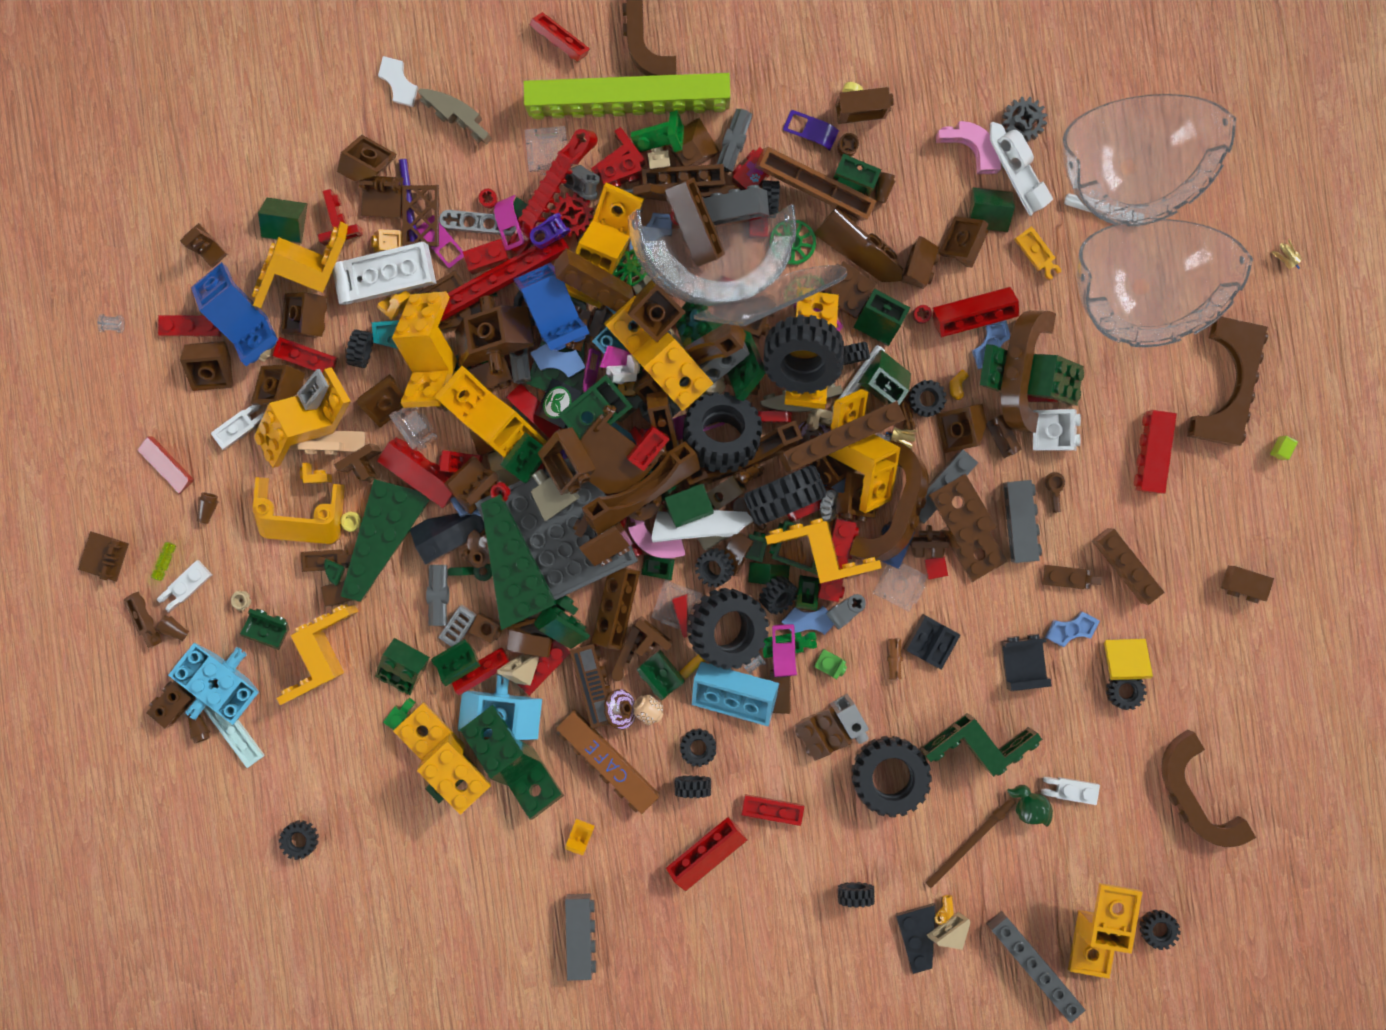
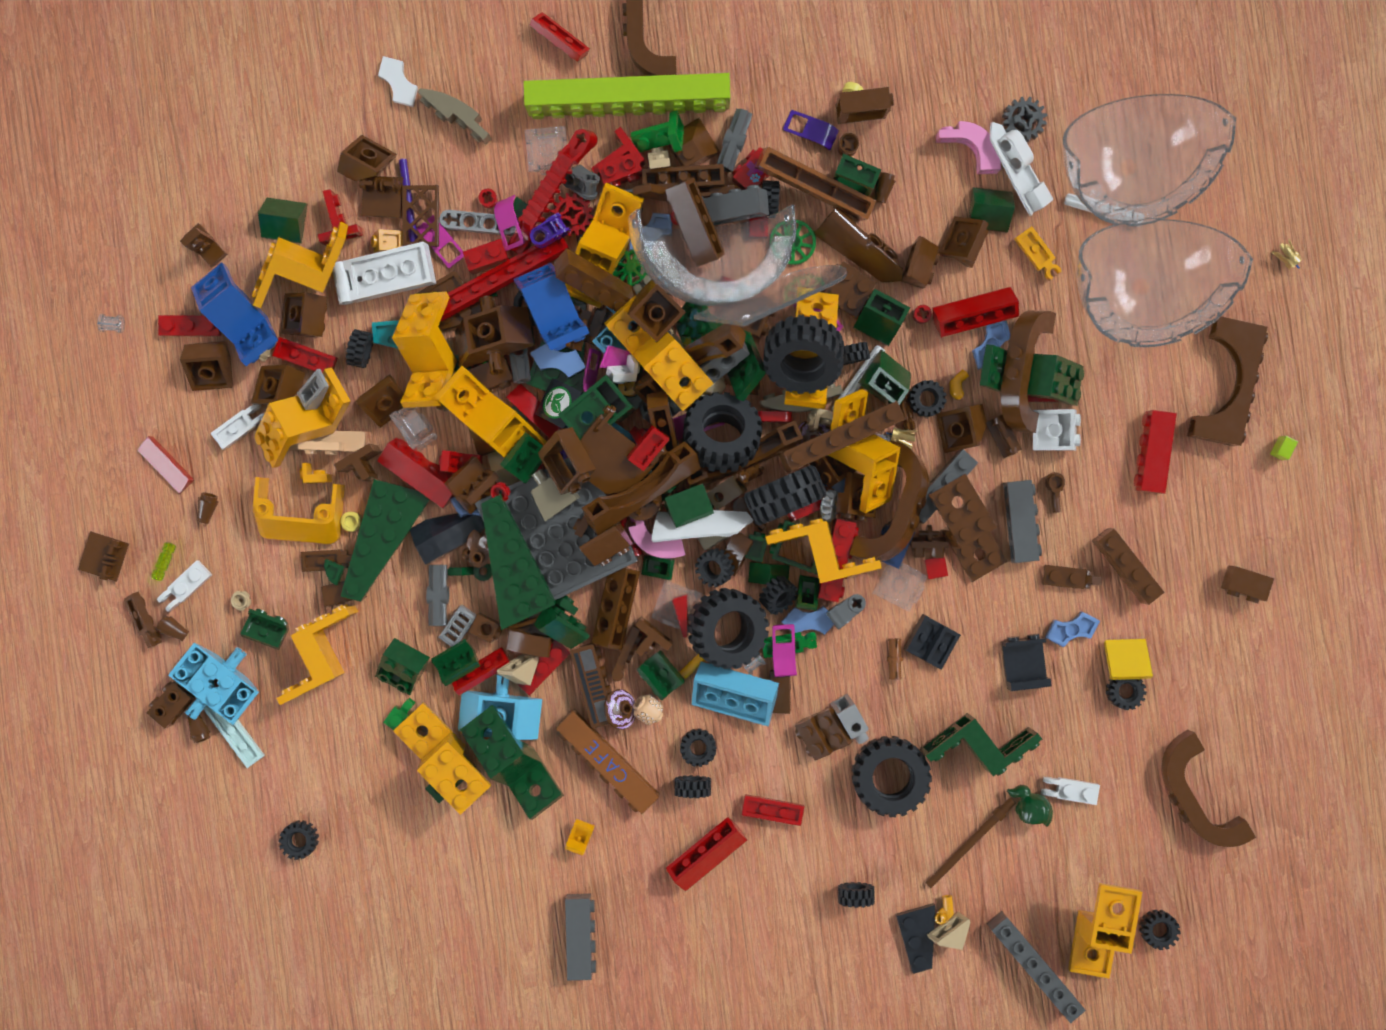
(394, 306): light orange bracket -> none
(831, 664): bright green bracket -> none

